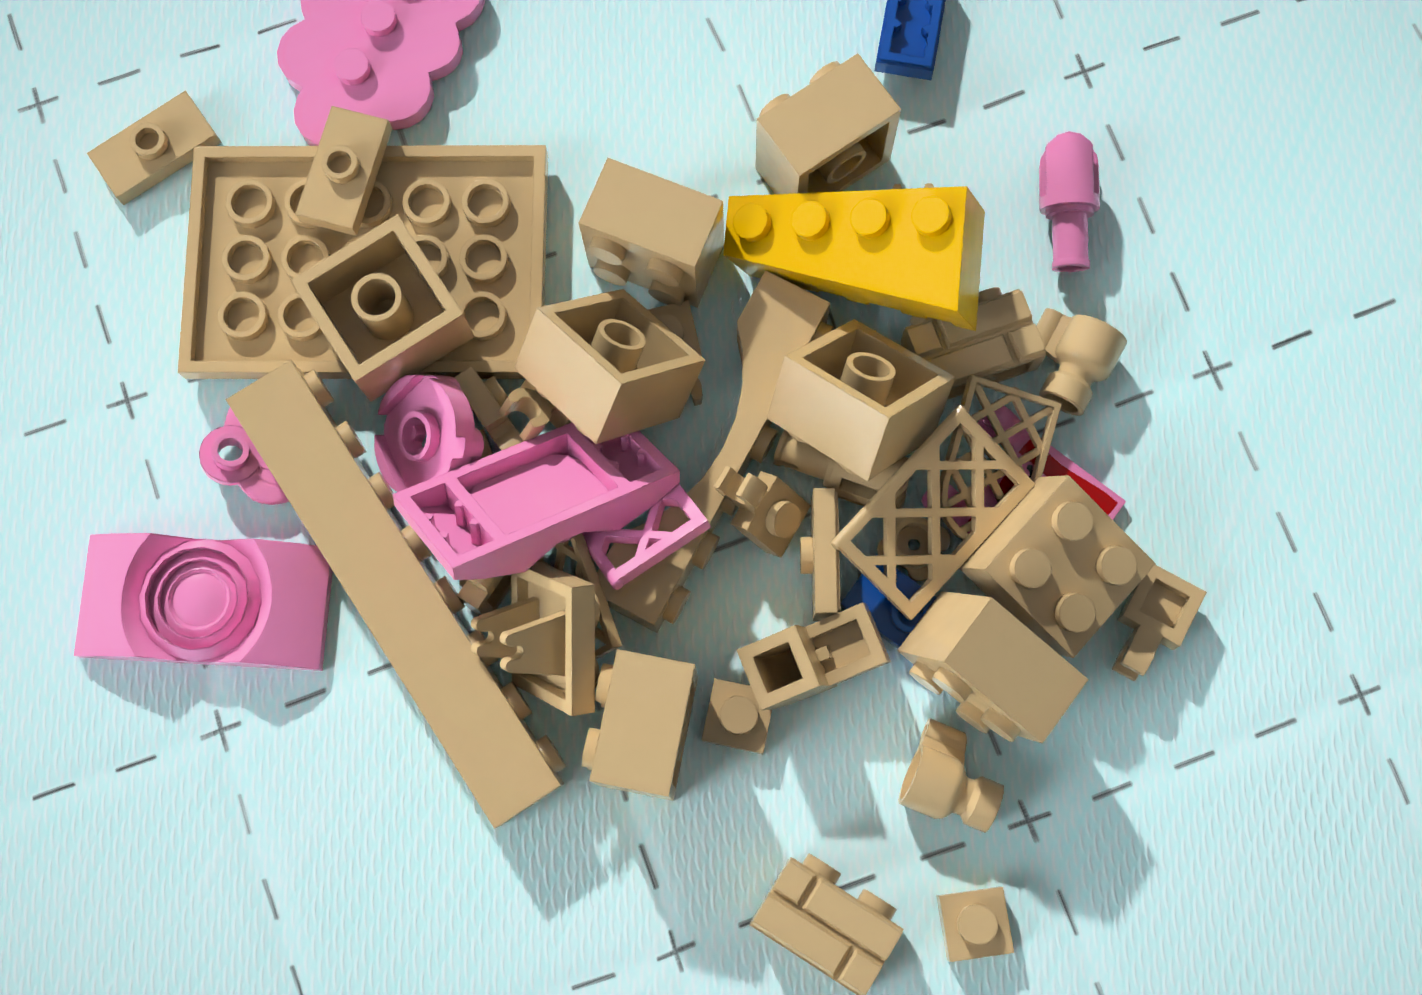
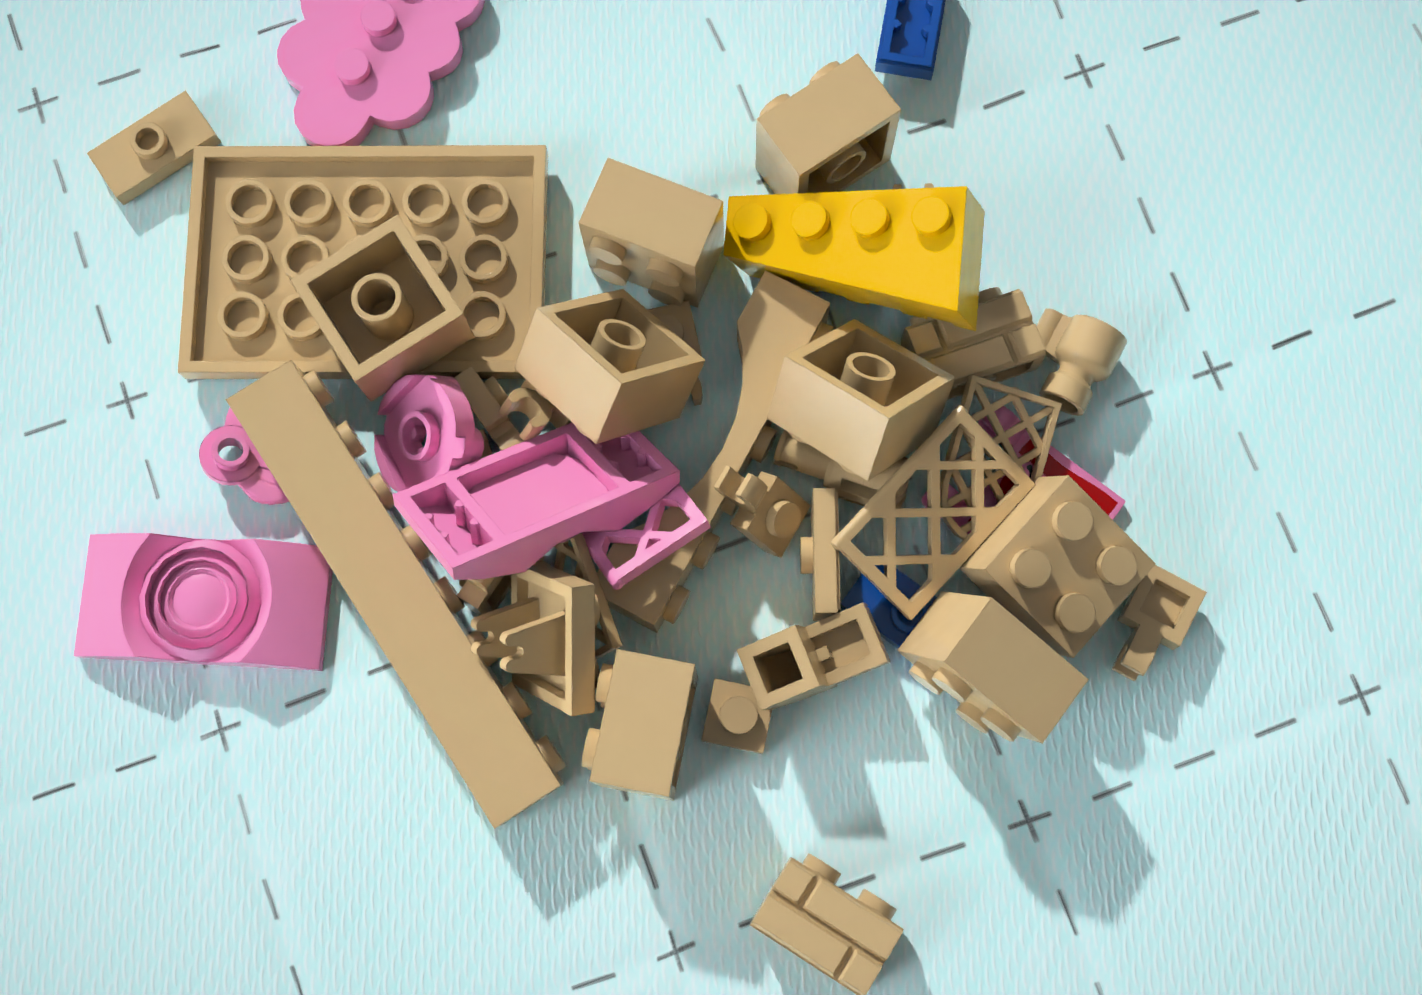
(344, 171): tan plate -> none
(915, 528): tan plate -> none
(939, 784): tan piece -> none
(975, 924): tan plate -> none
(1069, 197): bright pink arm -> none

